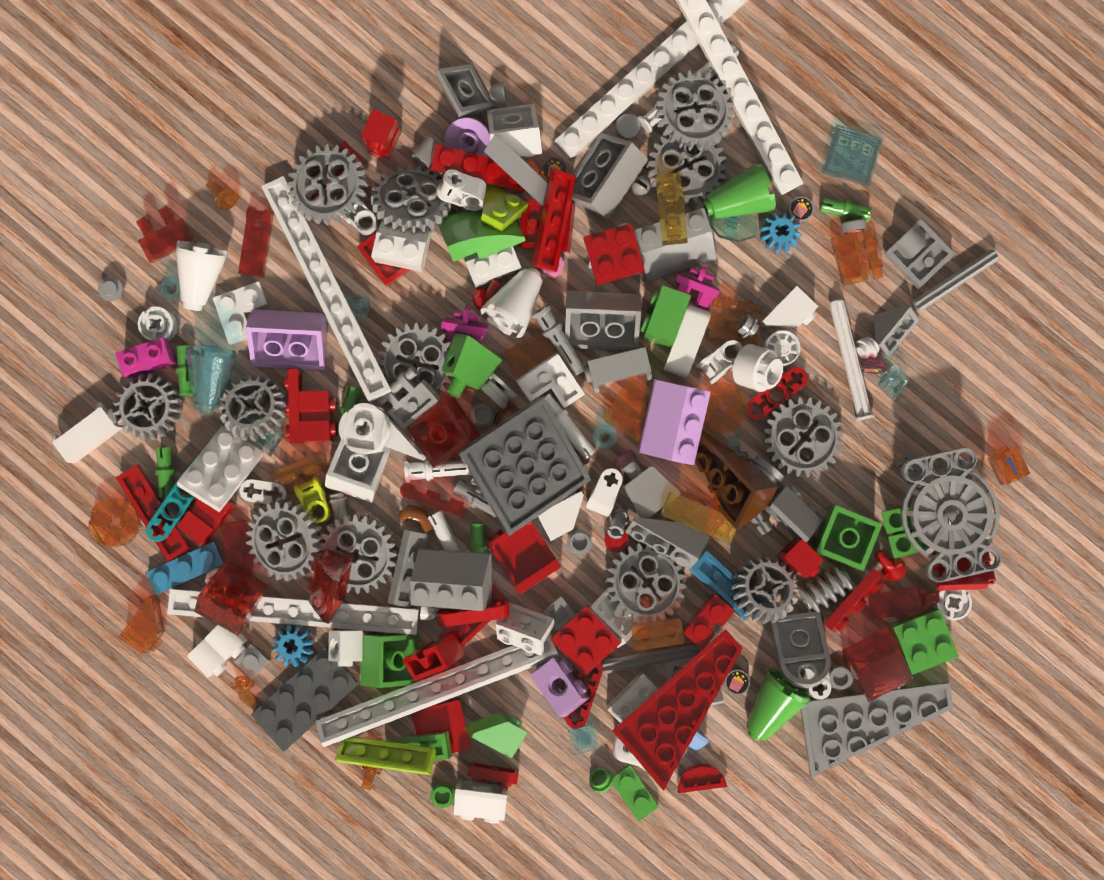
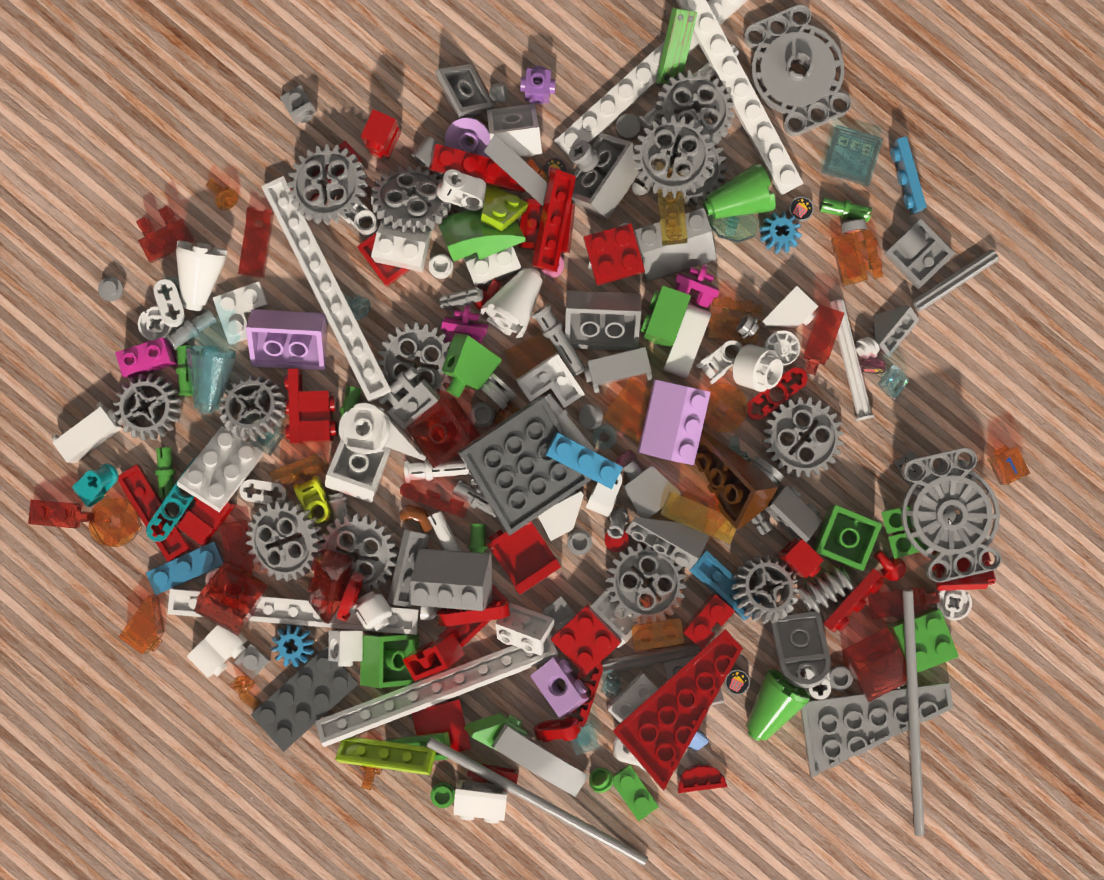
(58, 514): none -> clear red hinge
(96, 484): none -> teal piece
(174, 301): none -> white beam
(191, 329): none -> light grey pin
(298, 105): none -> light grey bracket
(350, 596): none -> red tile
(373, 611): none -> white head
(440, 266): none -> white plate
(461, 298): none -> light grey axle
(536, 801): none -> light grey piece
(537, 93): none -> medium lavender brick
(540, 760): none -> light grey slope
(557, 729): none -> red plate
(583, 460): none -> dark azure plate
(584, 156): none -> light grey wheel
(590, 416): none -> light grey tile
(611, 685): none -> clear light blue plate
(676, 44): none -> tile
(695, 161): none -> light grey gear
(792, 89): none -> light grey piece
(822, 338): none -> clear red hinge
(908, 175): none -> dark azure plate
(913, 709): none -> light grey piece

